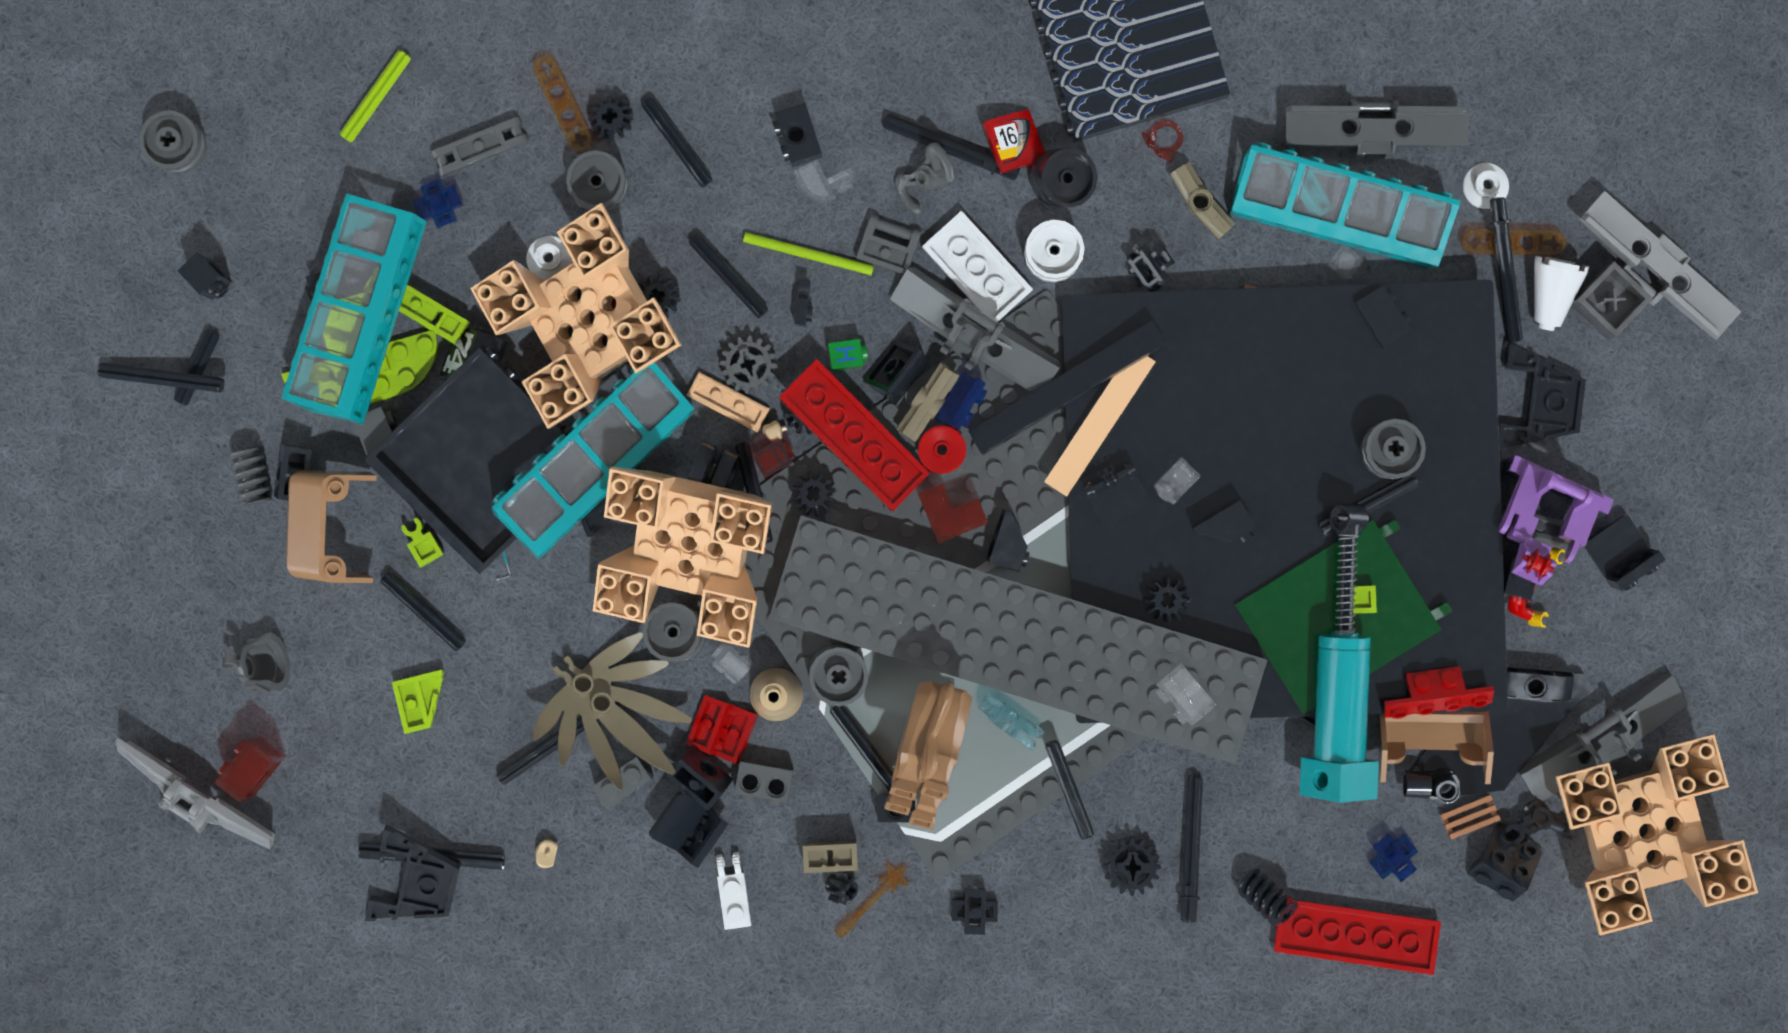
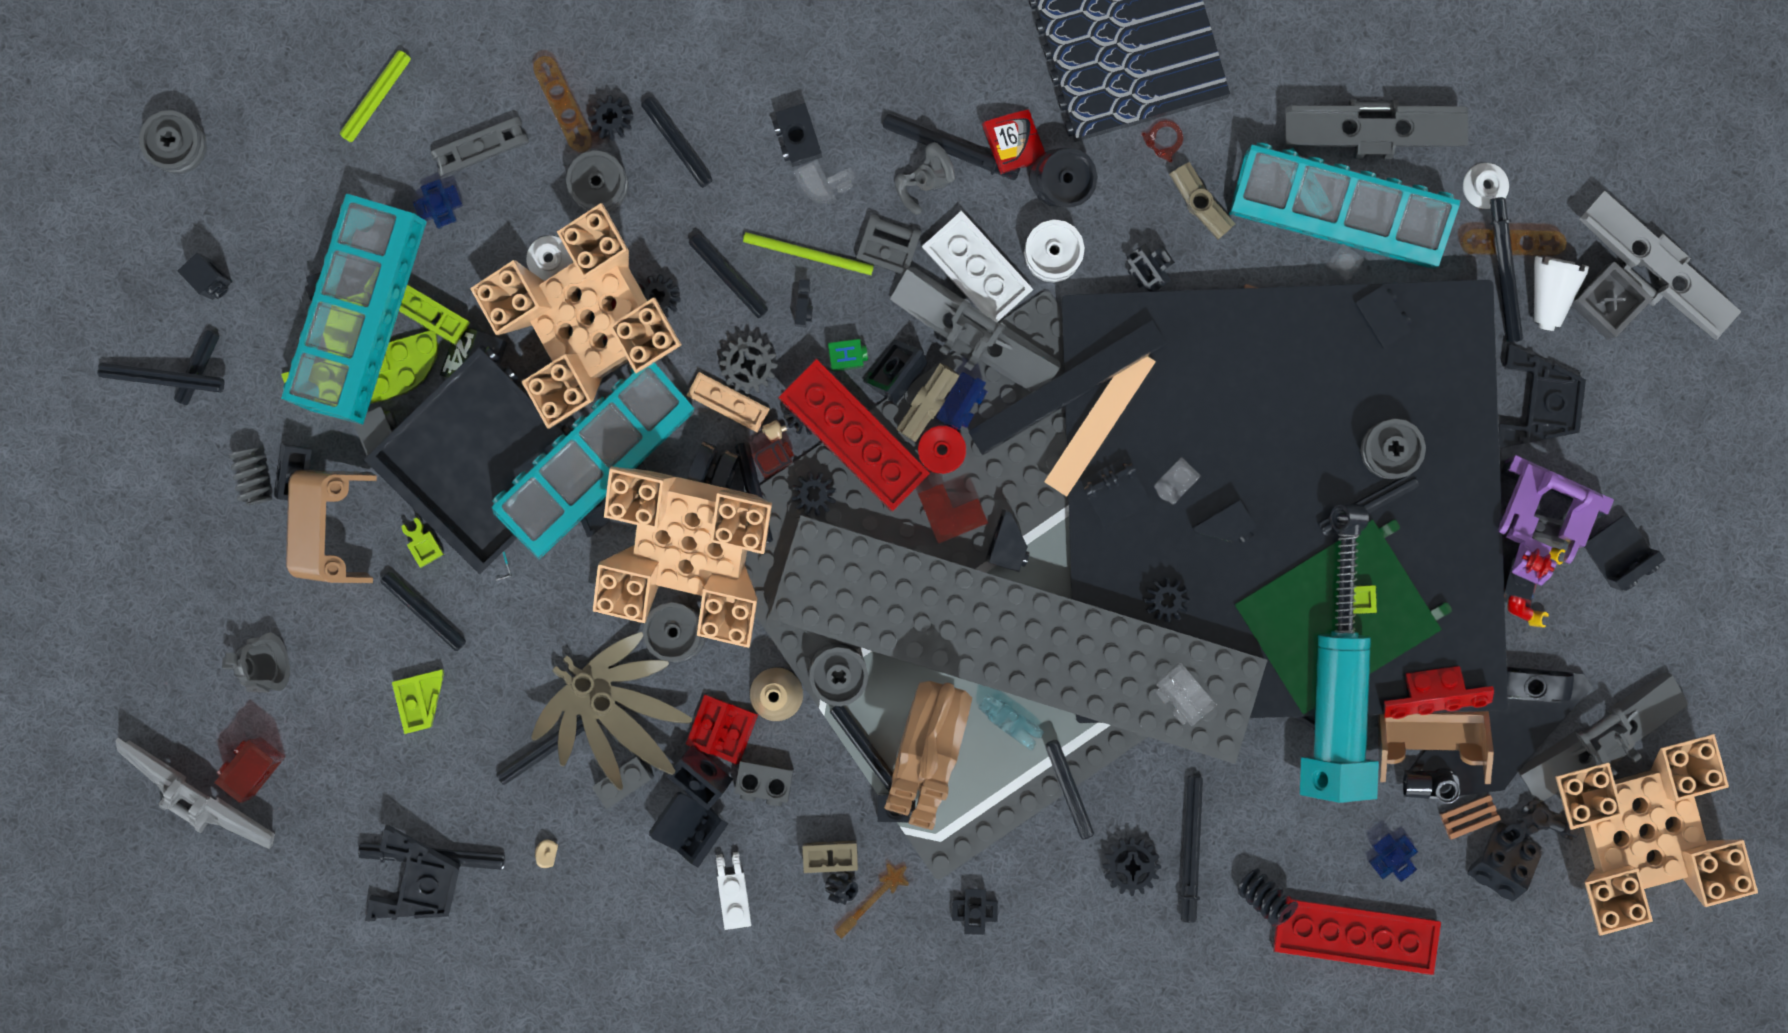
(732, 662): clear brick -> none

